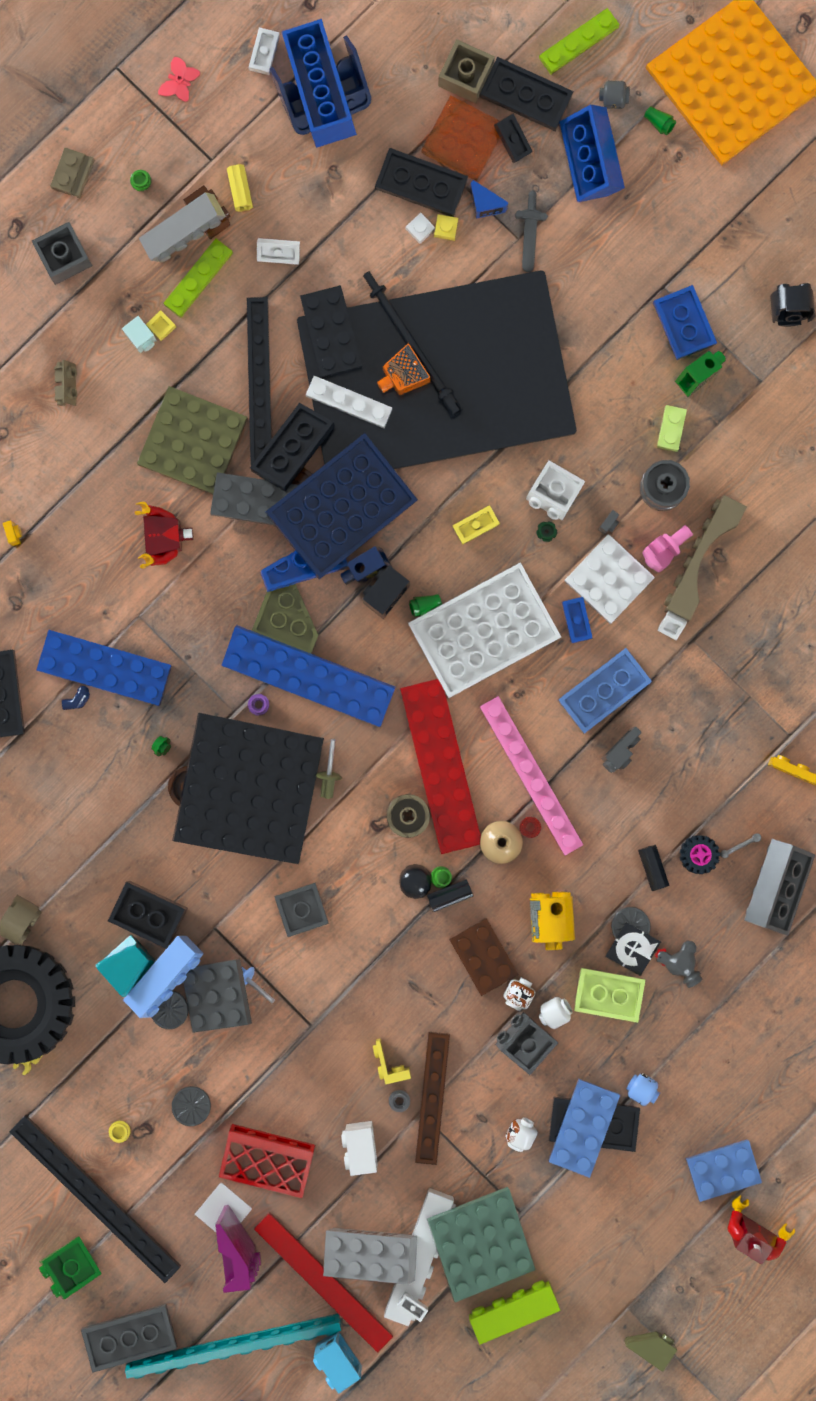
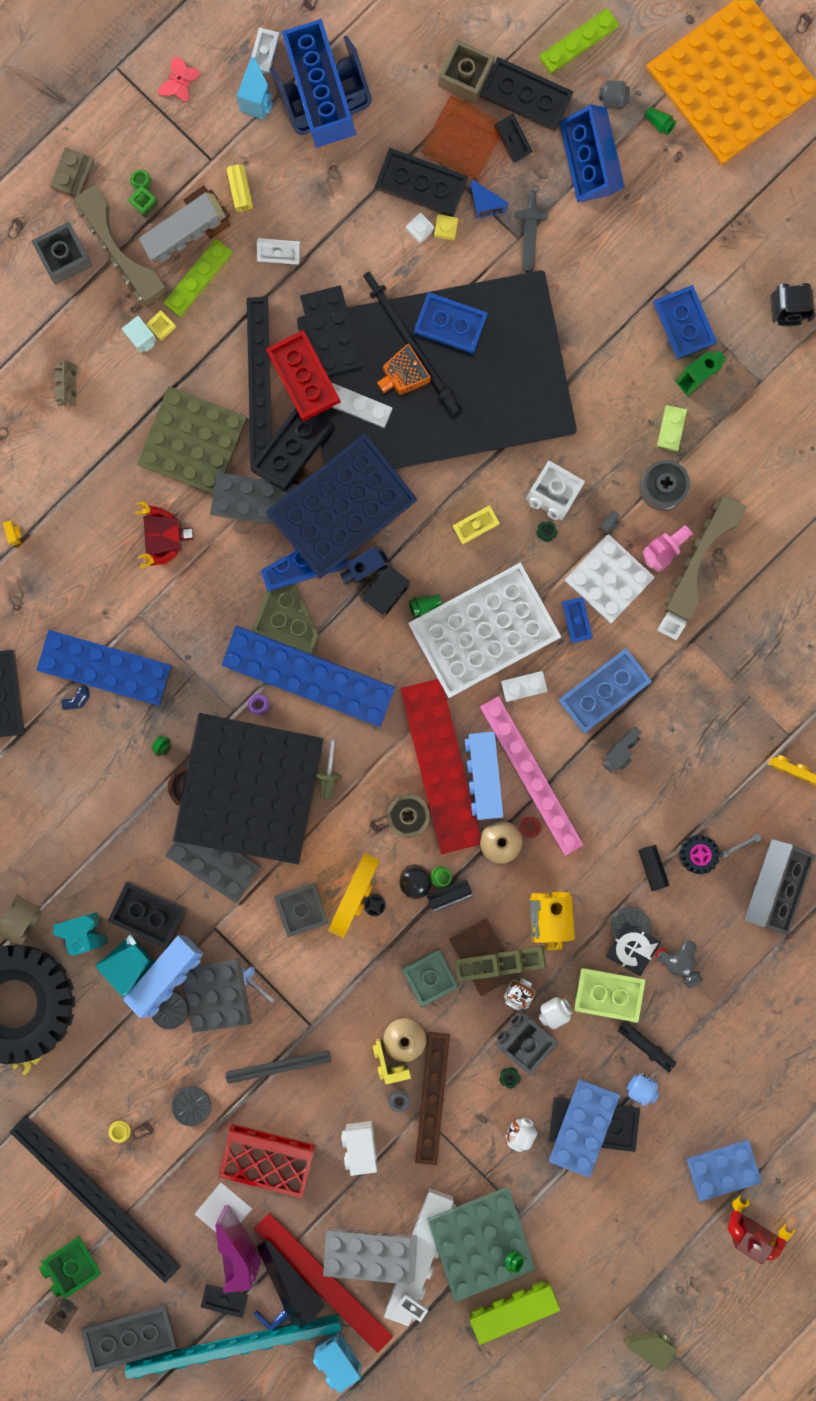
(61, 1315): none -> clear smoke plate
(80, 934): none -> teal piece
(143, 201): none -> bright green slope
(144, 280): none -> dark tan arch
(222, 870): none -> dark grey plate
(228, 1303): none -> black plate
(254, 92): none -> medium azure slope
(278, 1067): none -> dark grey axle
(278, 1320): none -> blue piece
(296, 1296): none -> black slope
(303, 375): none -> red plate
(352, 899): none -> yellow brick
(372, 906): none -> black wheel
(407, 1029): none -> tan piece
(430, 978): none -> sand green tile
(450, 323): none -> blue plate
(485, 775): none -> light blue brick
(500, 963): none -> olive slope
(509, 1072): none -> dark green plate
(514, 1262): none -> green plate
(524, 686): none -> white plate
(654, 1052): none -> black pin

